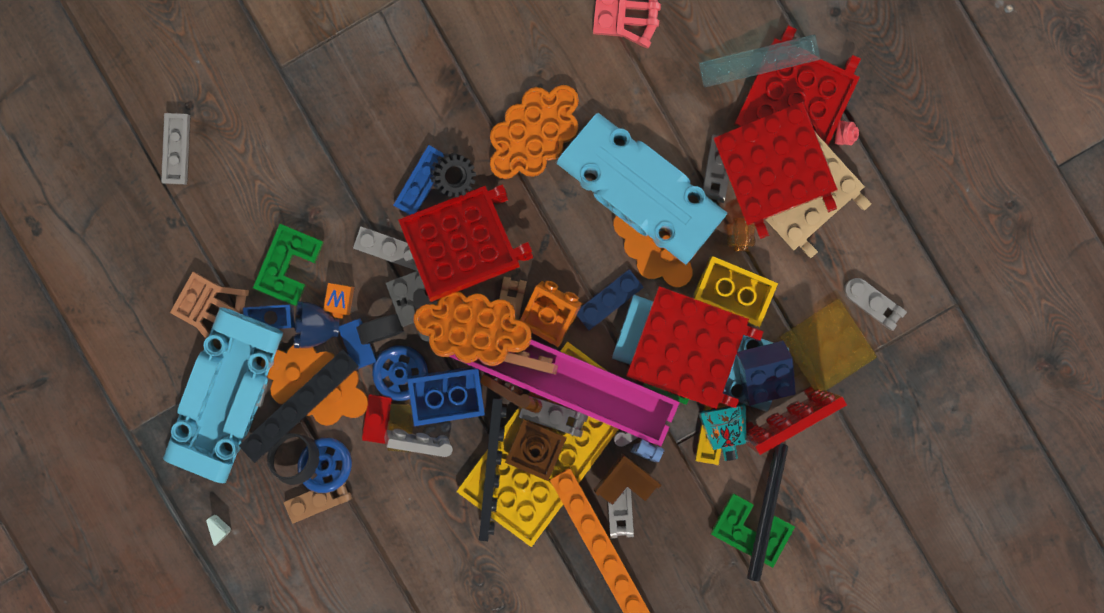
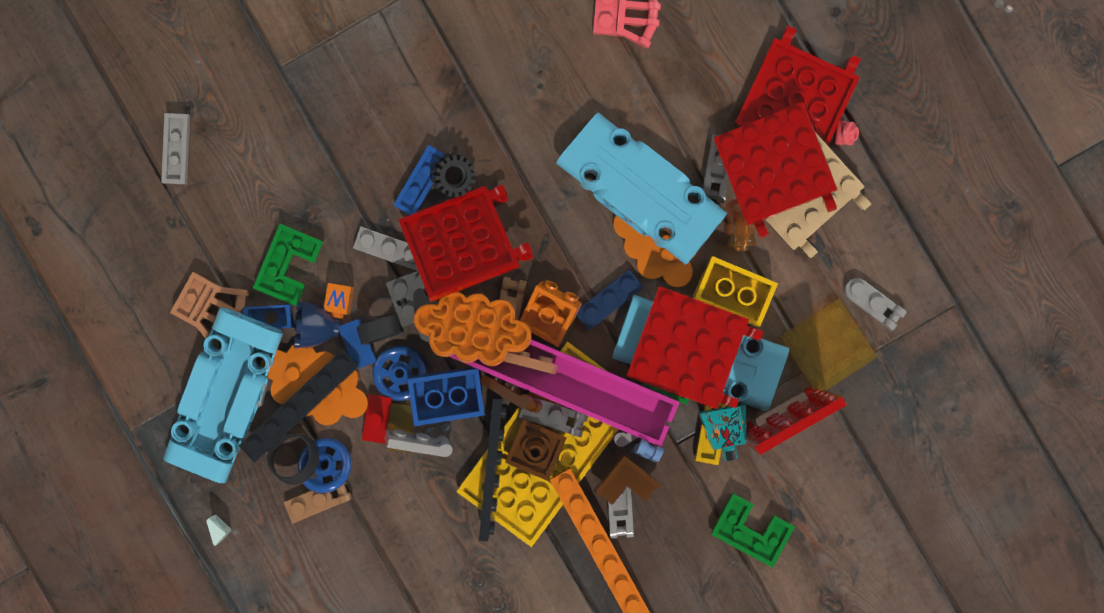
(534, 132): orange plate -> none
(759, 60): clear light blue plate -> none
(766, 373): dark blue brick -> none
(767, 512): black axle -> none

